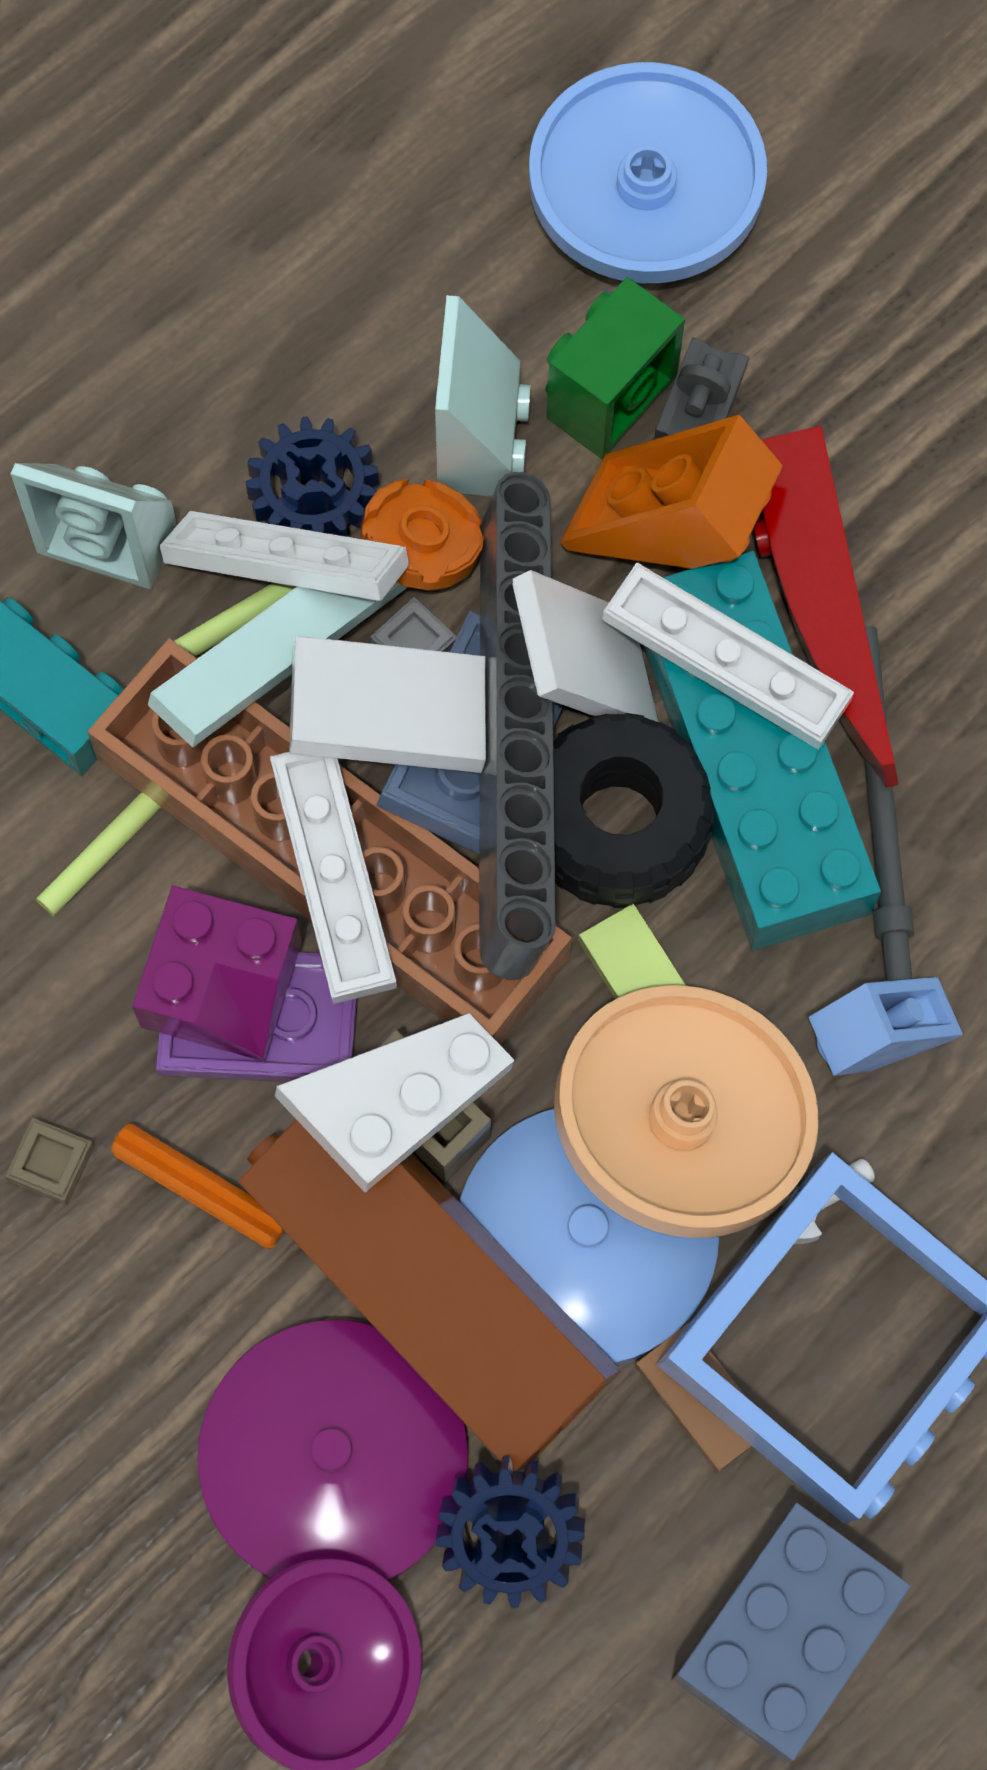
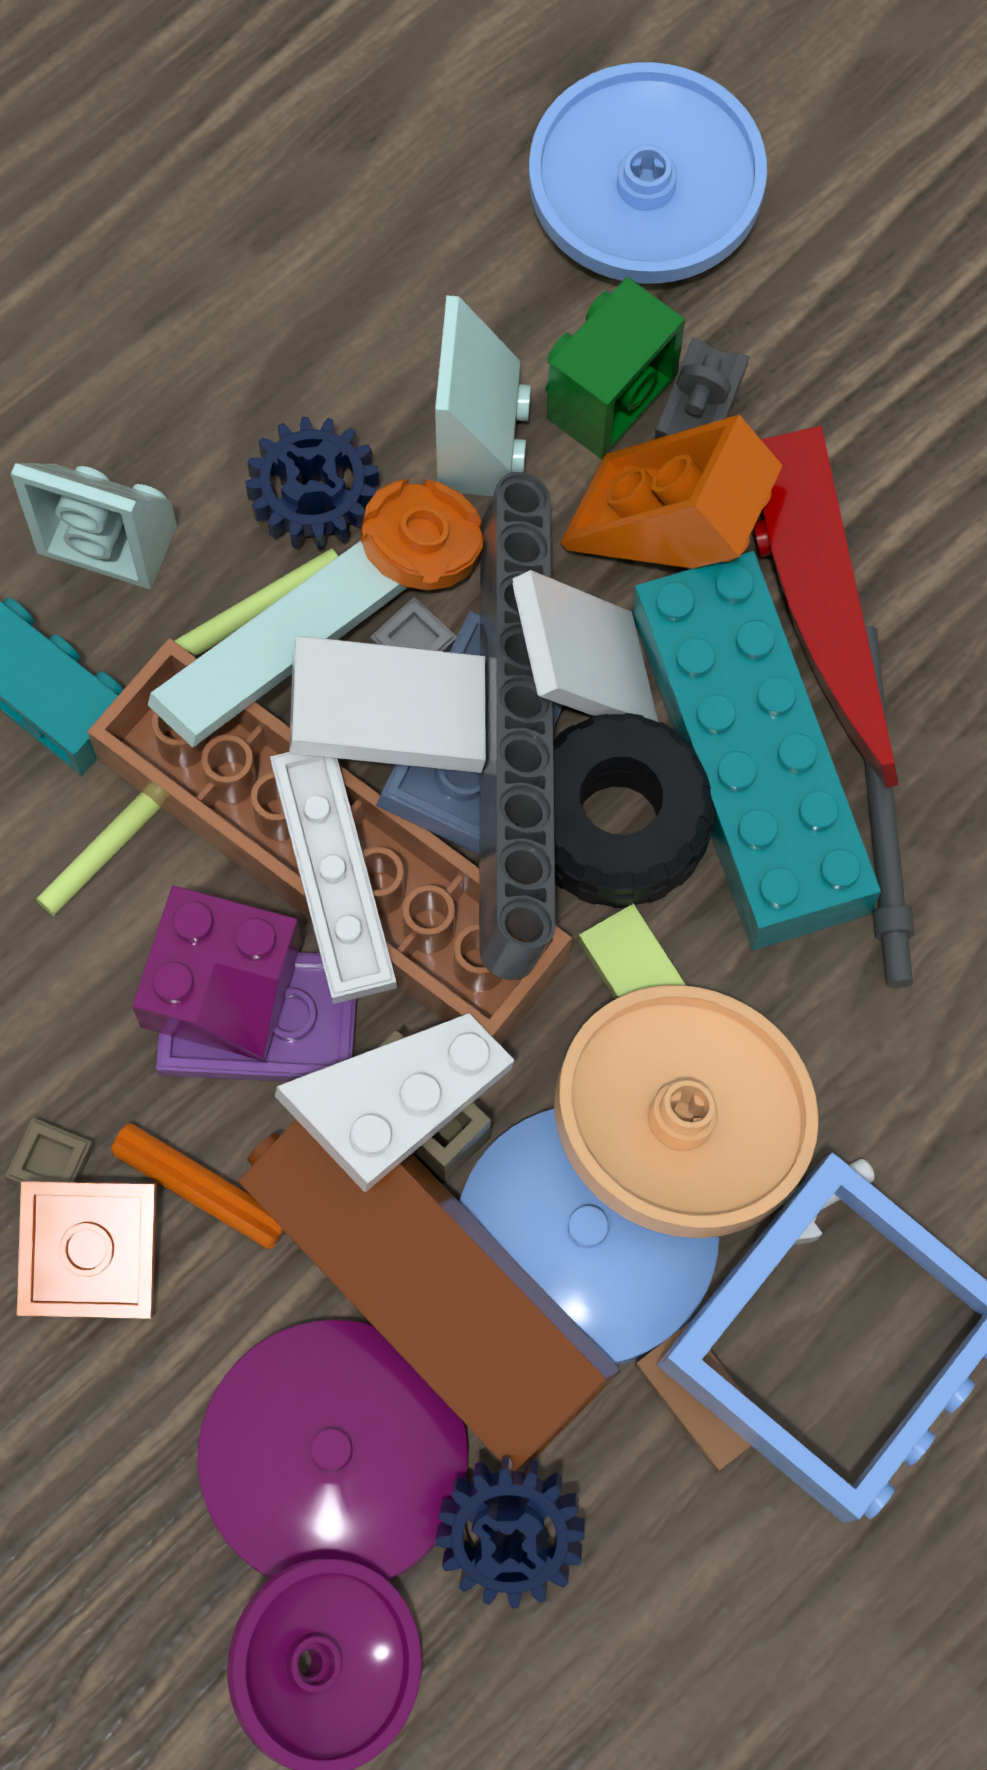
(86, 1249): none -> plate
(285, 555): white tile -> none
(727, 656): white tile -> none
(791, 1633): sand blue brick -> none
(884, 1024): light blue slope -> none

